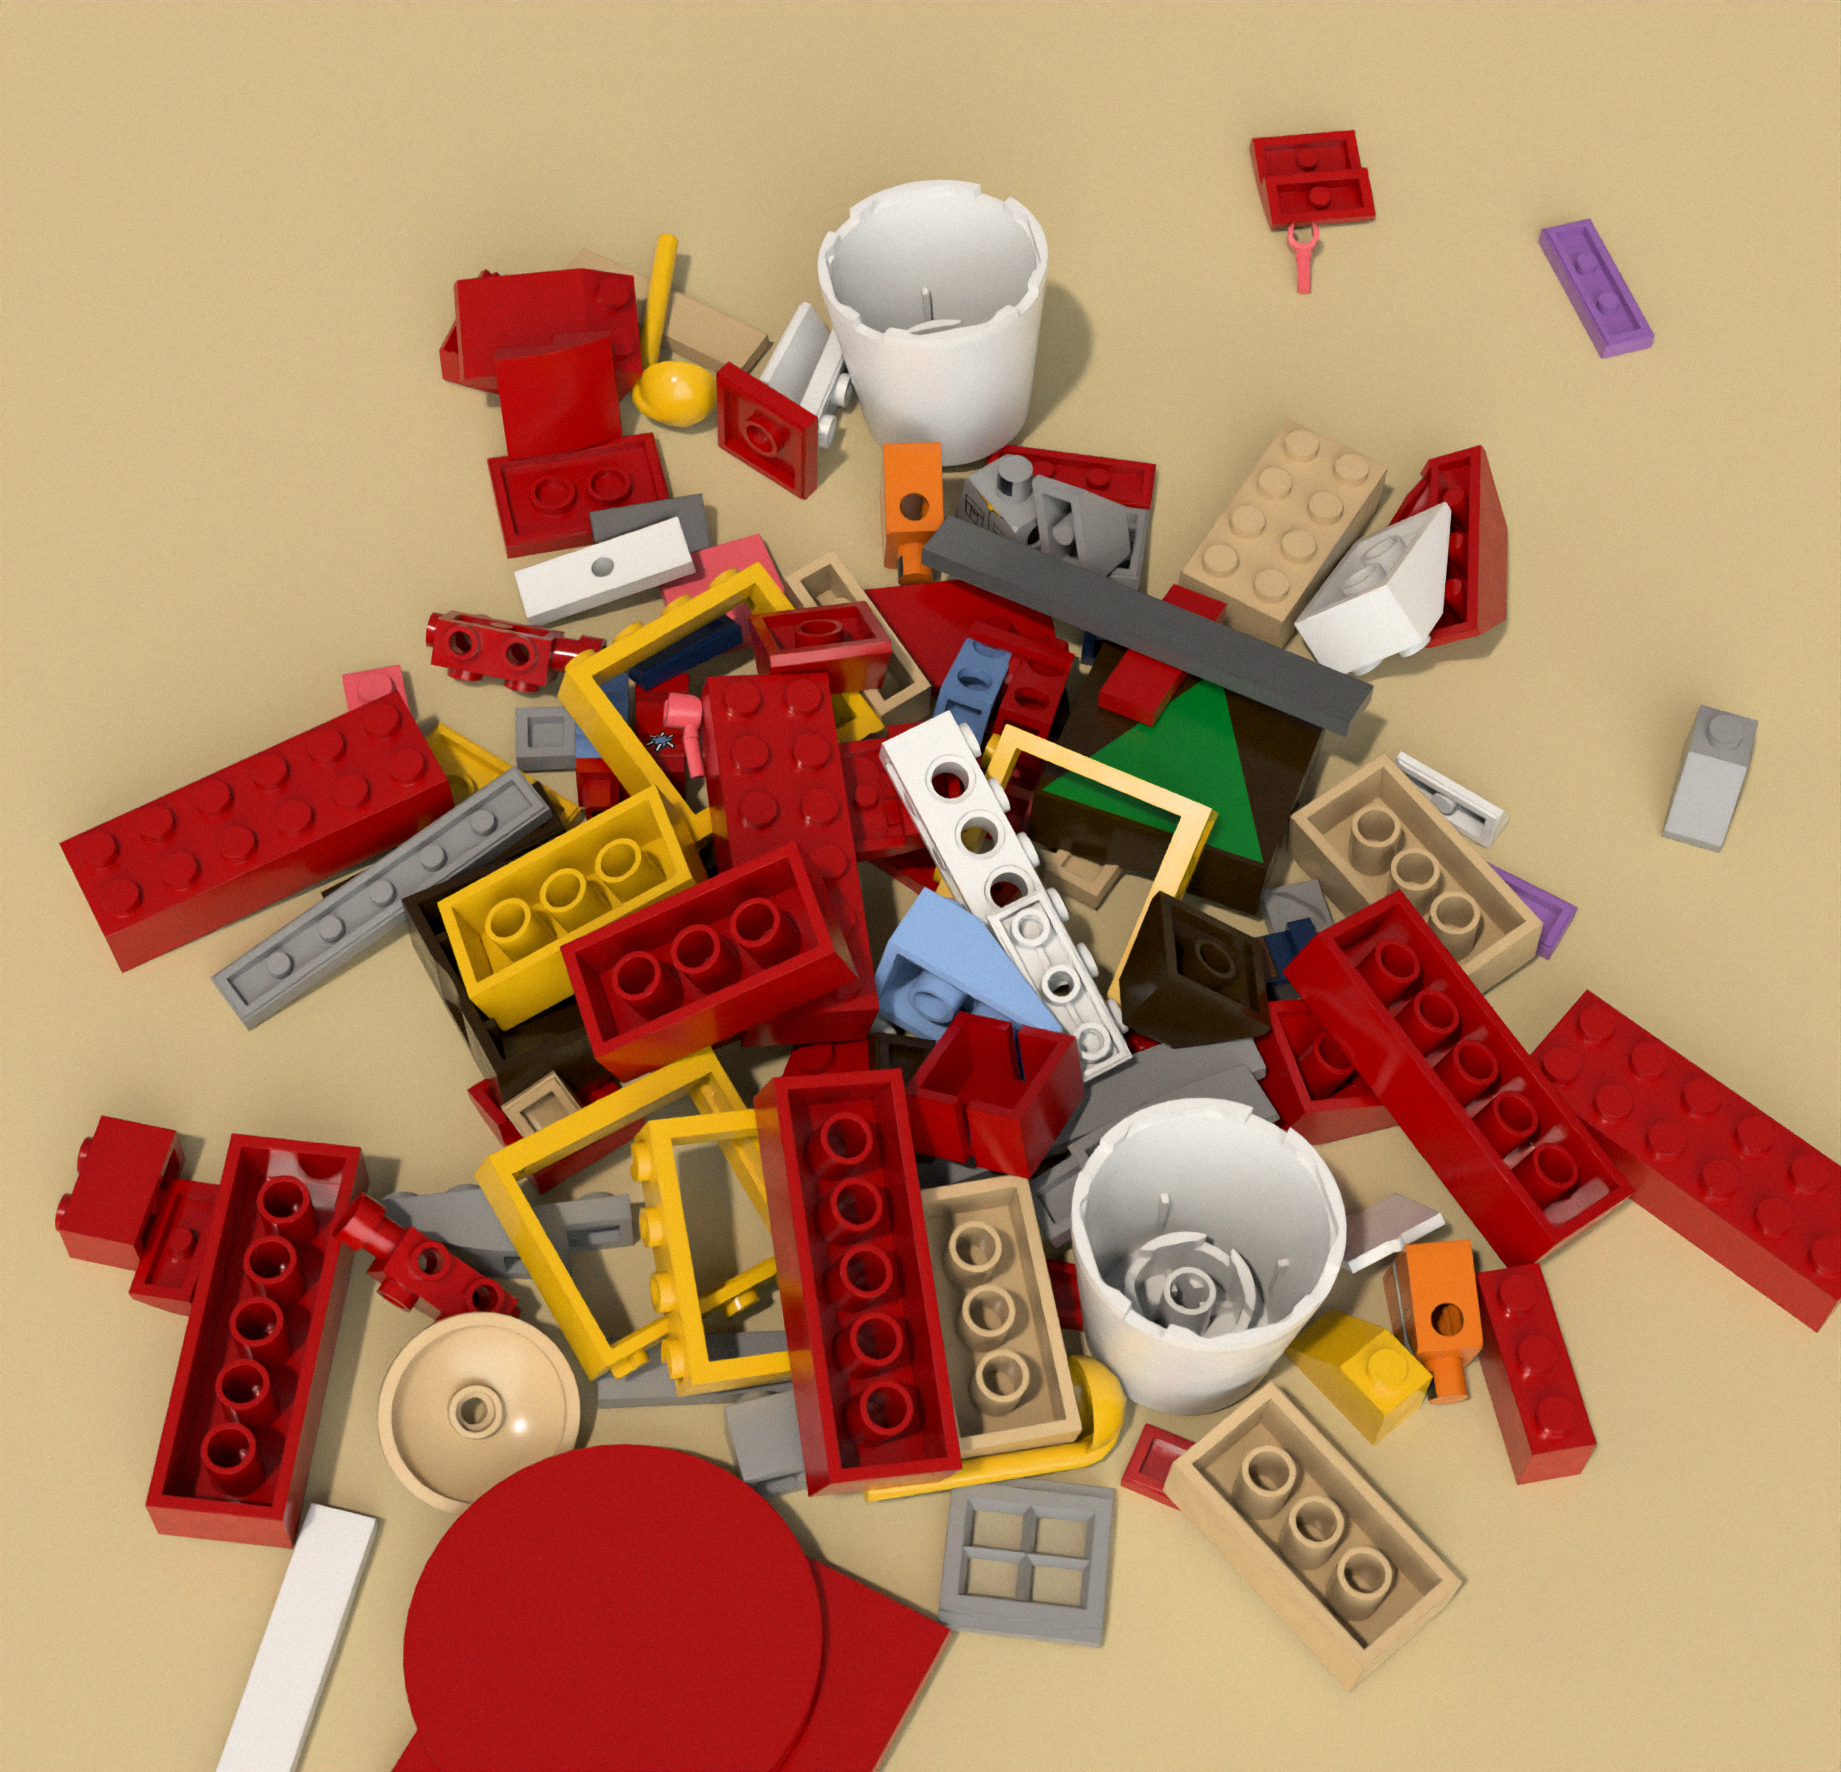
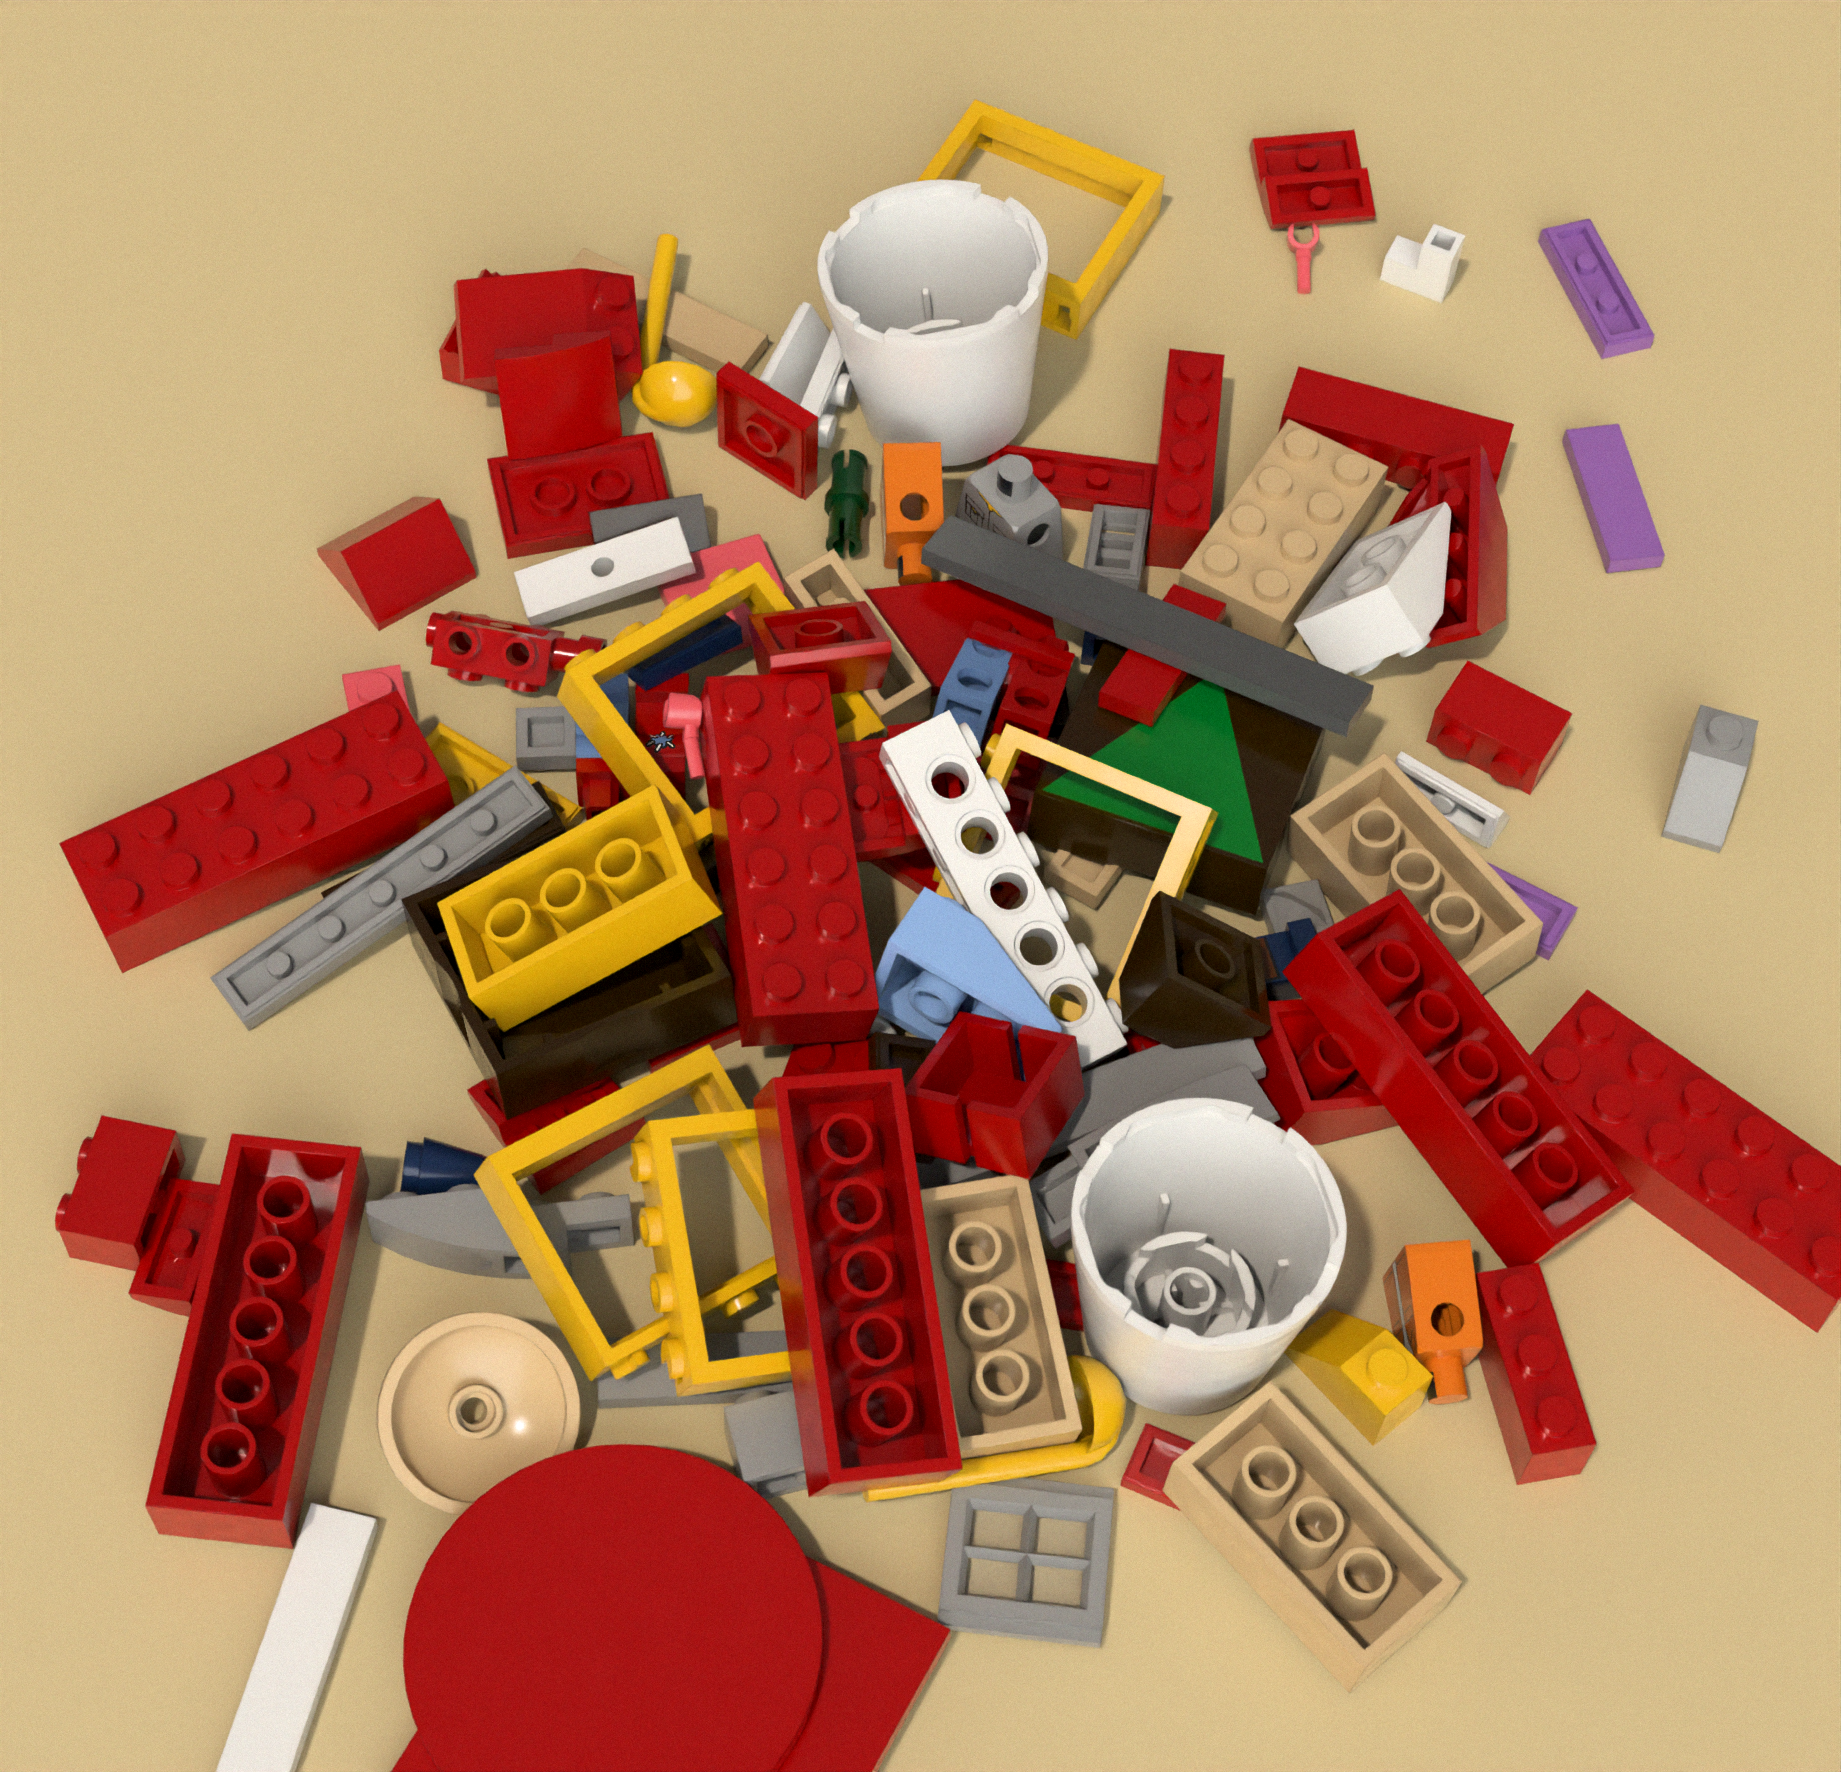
(399, 560): none -> red slope
(436, 1287): red brick -> none
(437, 1167): none -> dark blue cone
(542, 1104): tan slope -> none
(708, 962): red brick -> none
(846, 503): none -> dark green pin
(1042, 950): white tile -> none
(1075, 165): none -> yellow window
(1080, 526): light grey slope -> none
(1185, 457): none -> red brick
(1386, 1229): white piece -> none
(1391, 425): none -> red brick
(1424, 267): none -> white piece
(1498, 727): none -> red brick
(1613, 498): none -> medium lavender tile

